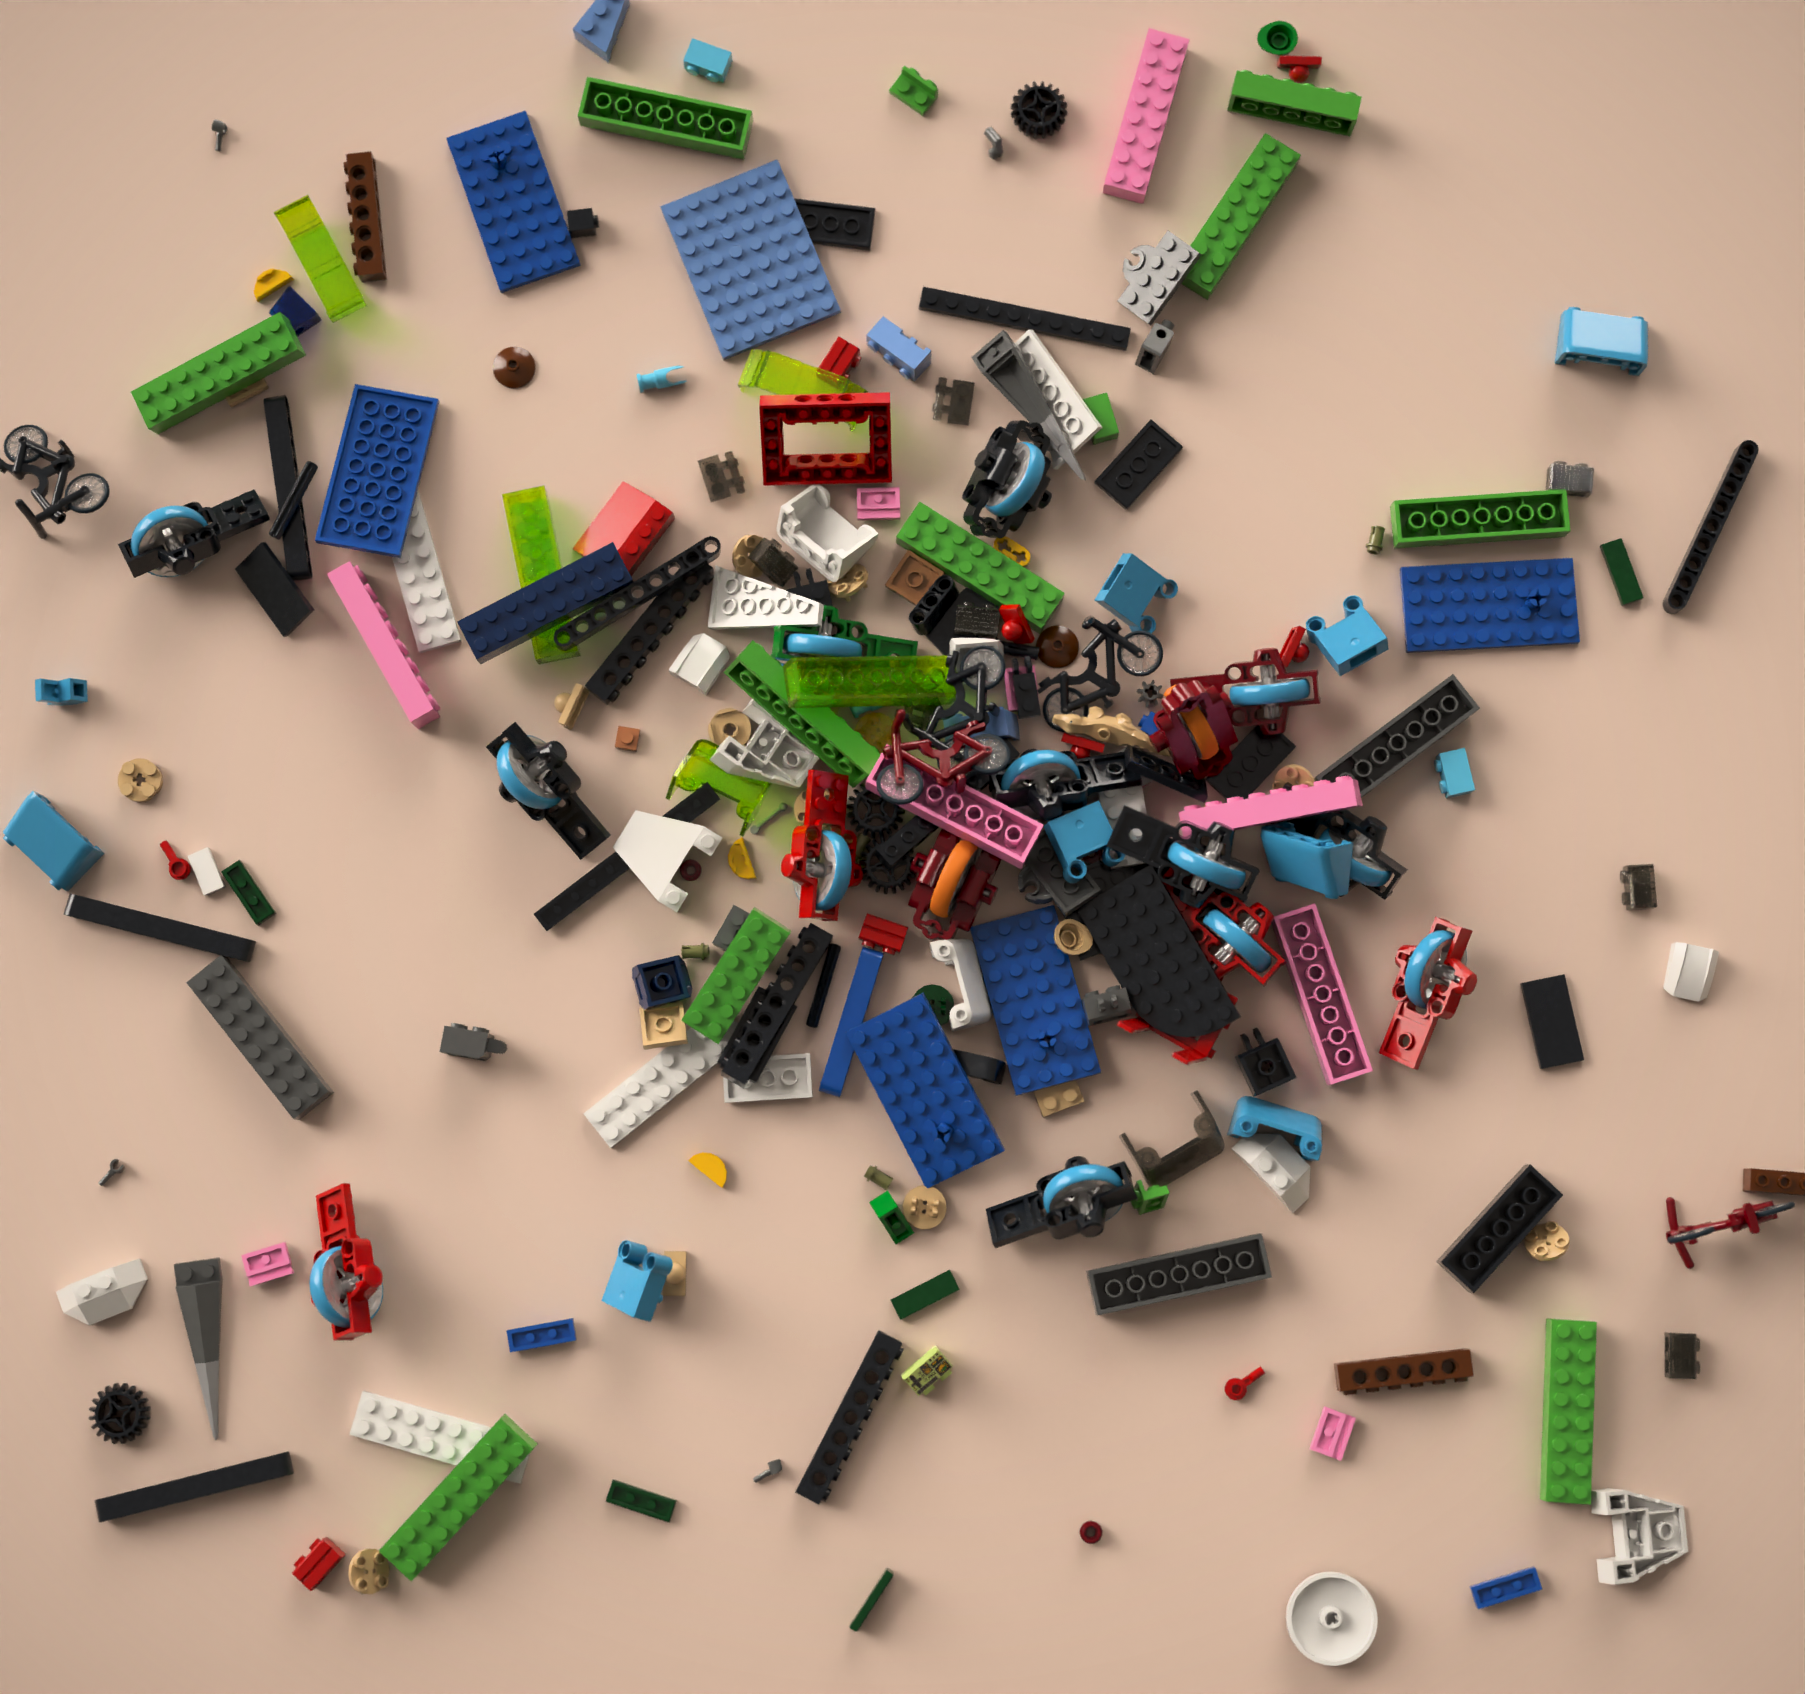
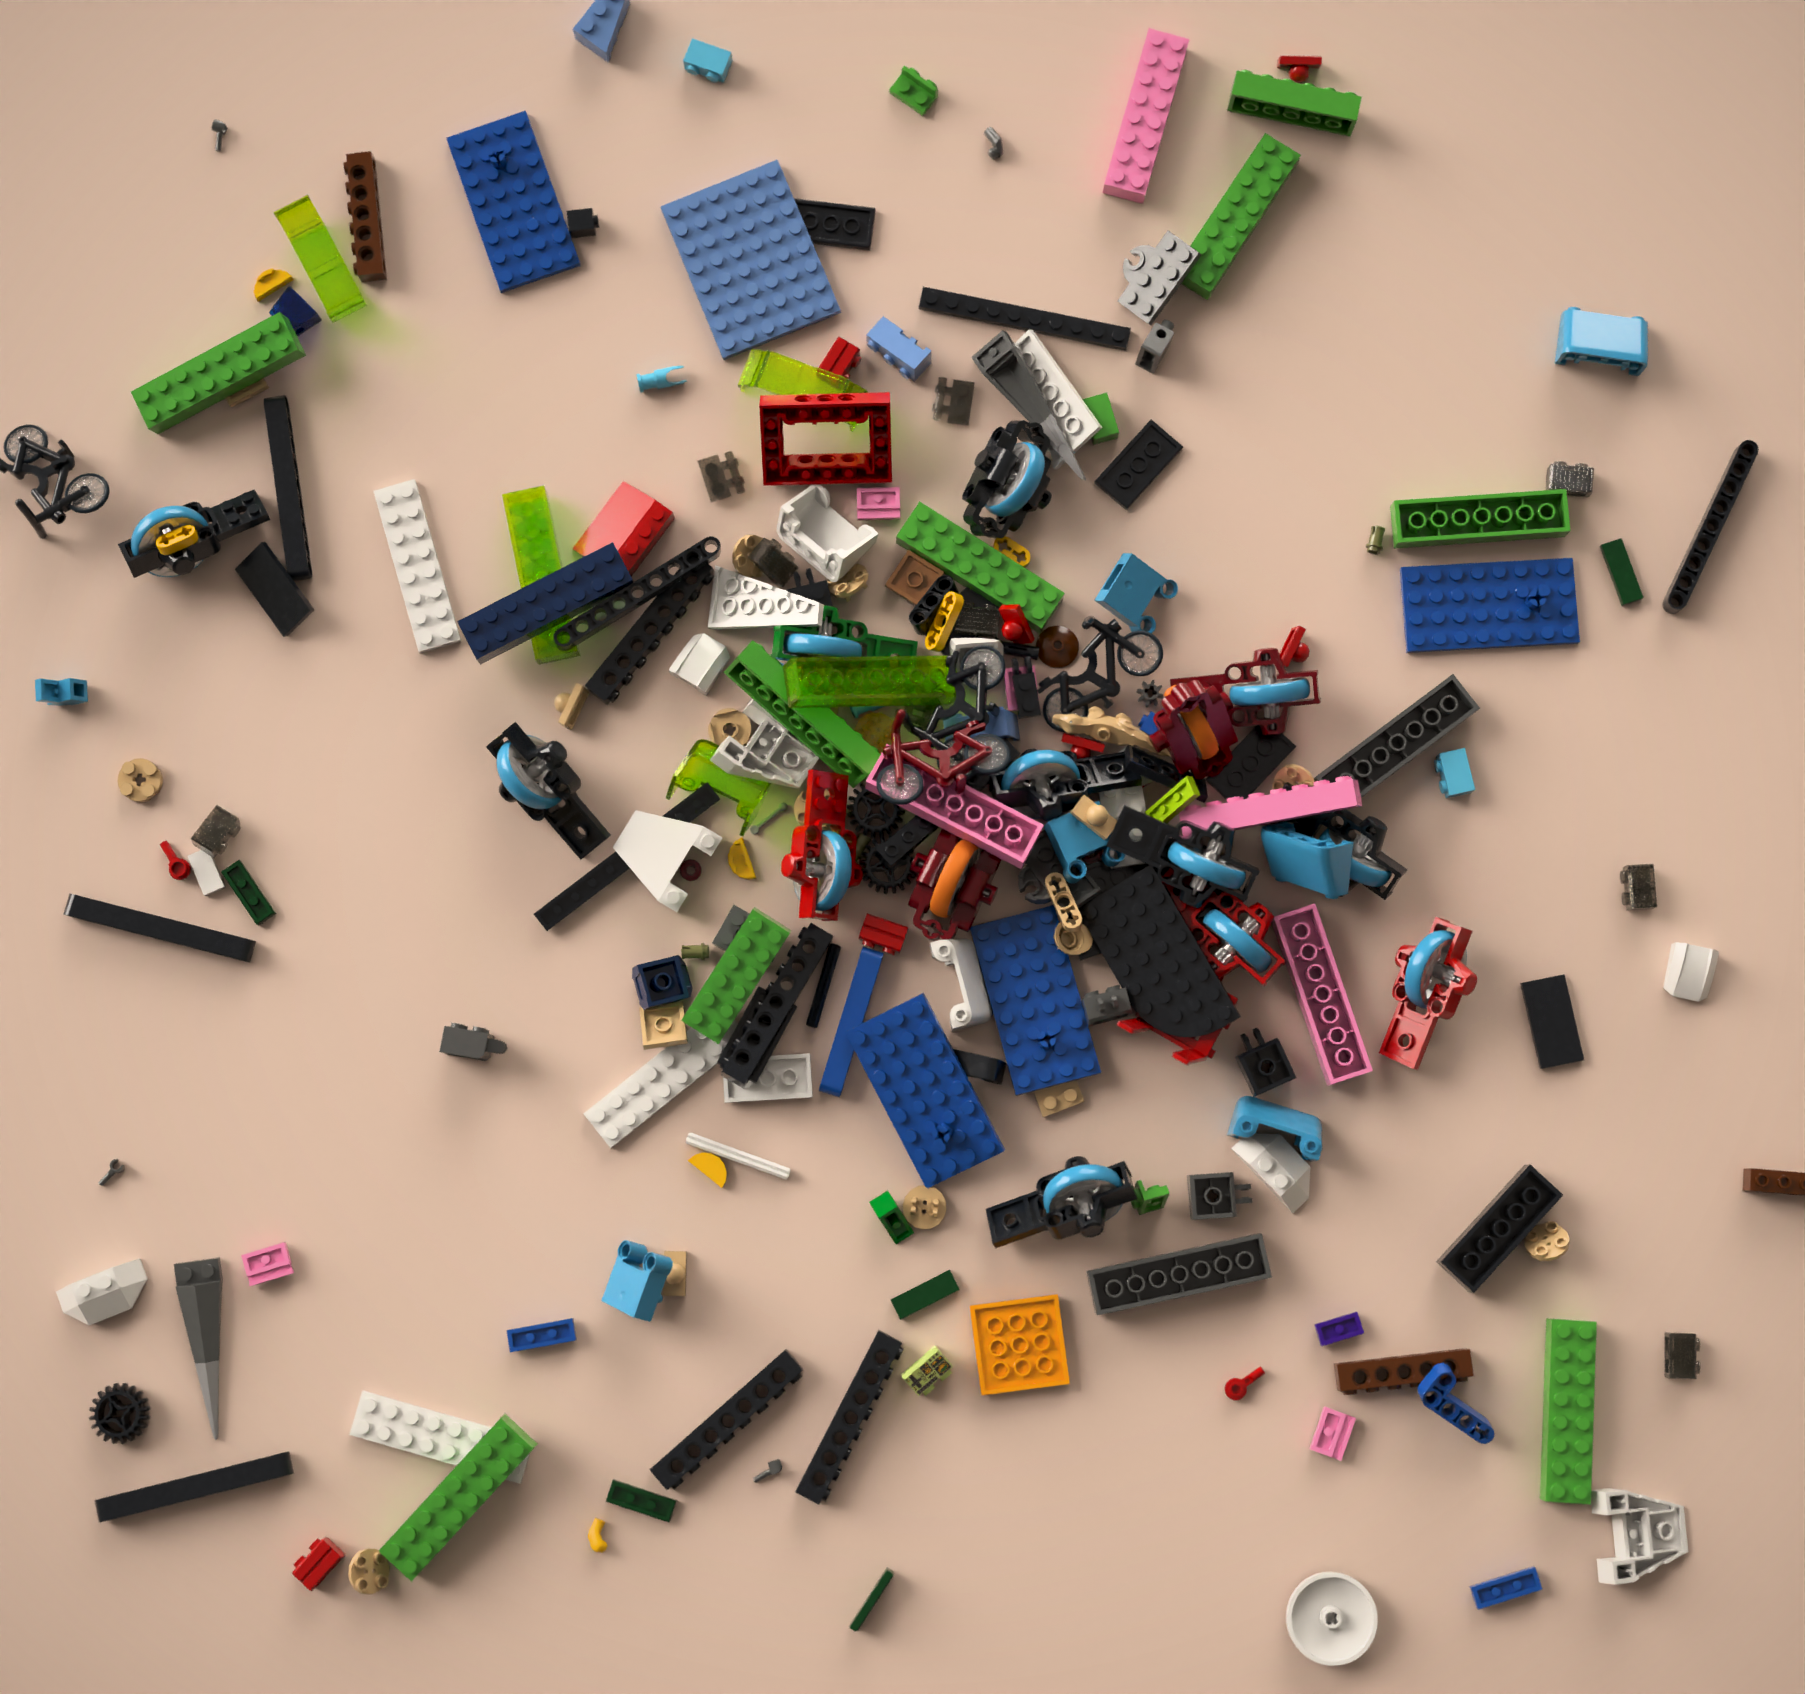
(51, 842): dark azure windscreen -> none
(177, 539): none -> yellow beam
(216, 831): none -> clear smoke brick
(260, 1037): dark grey brick -> none
(293, 500): black axle -> none
(344, 1269): red piece -> none
(377, 471): blue plate -> none
(382, 642): bright pink brick -> none
(517, 376): reddish brown dish -> none
(594, 1536): none -> yellow arm
(627, 738): nougat plate -> none
(663, 1469): none -> black brick
(665, 118): bright green brick -> none
(738, 1156): none -> white axle
(878, 1177): olive pin -> none
(943, 1001): dark green plate -> none
(953, 603): none -> yellow beam
(1019, 1344): none -> light orange plate
(1054, 104): black gear -> none
(1062, 911): none -> tan beam
(1091, 1539): dark red plate -> none
(1094, 817): none -> tan tile
(1174, 800): none -> lime plate
(1183, 1159): clear smoke windscreen -> none
(1219, 1183): none -> dark grey hinge
(1277, 38): green piece -> none
(1339, 1328): none -> dark purple plate
(1349, 640): dark azure piece -> none
(1458, 1408): none -> blue beam
(1746, 1217): dark red piece -> none

